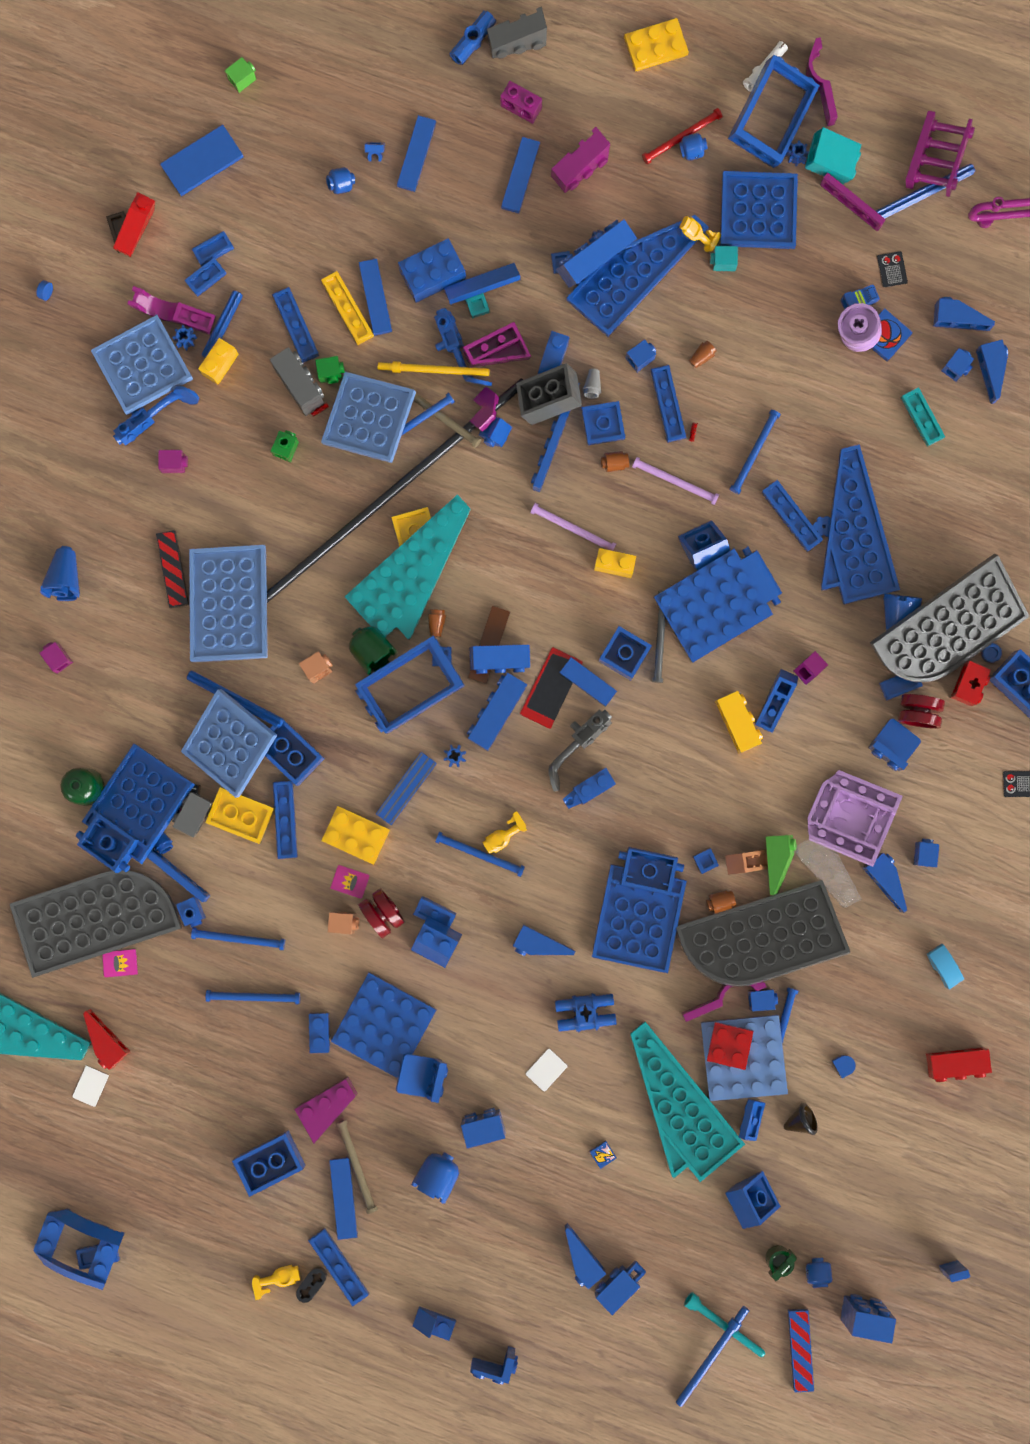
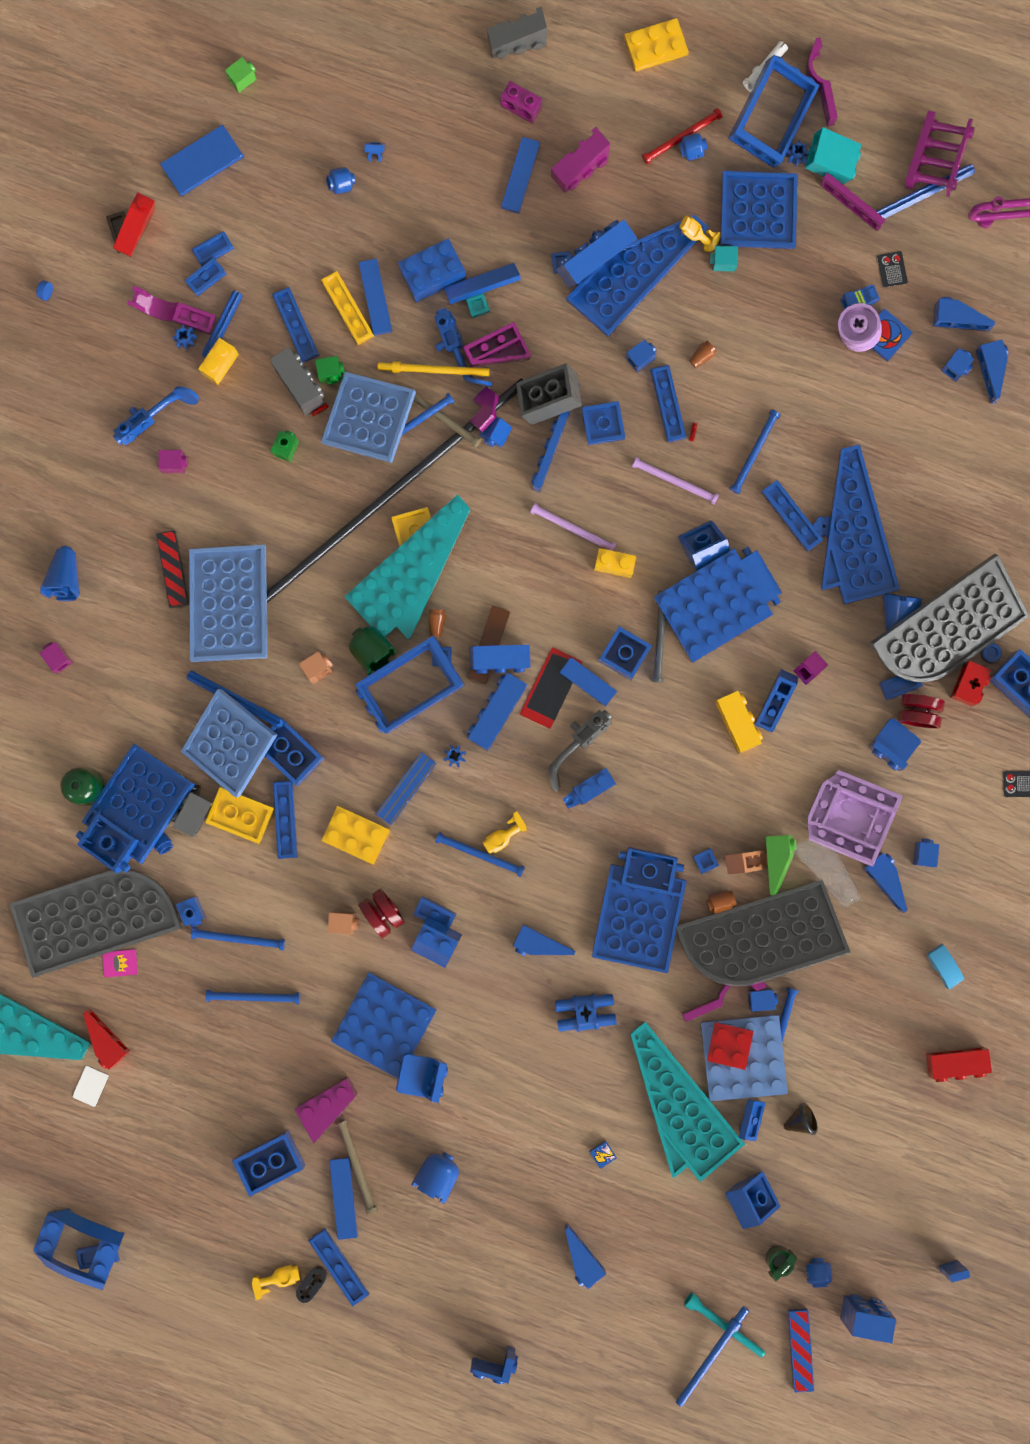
(141, 364): medium blue plate -> none
(178, 876): blue tile -> none
(319, 1033): blue plate -> none
(350, 881): dark pink sticker -> none
(416, 153): blue tile -> none
(433, 1323): blue slope -> none
(466, 46): blue piece -> none
(483, 1128): blue brick -> none
(546, 1070): white sticker -> none
(554, 351): blue slope -> none
(592, 385): light grey cone -> none
(615, 461): dark orange brick -> none
(619, 1287): blue brick -> none
(844, 1065): blue tile -> none
(922, 417): teal plate -> none

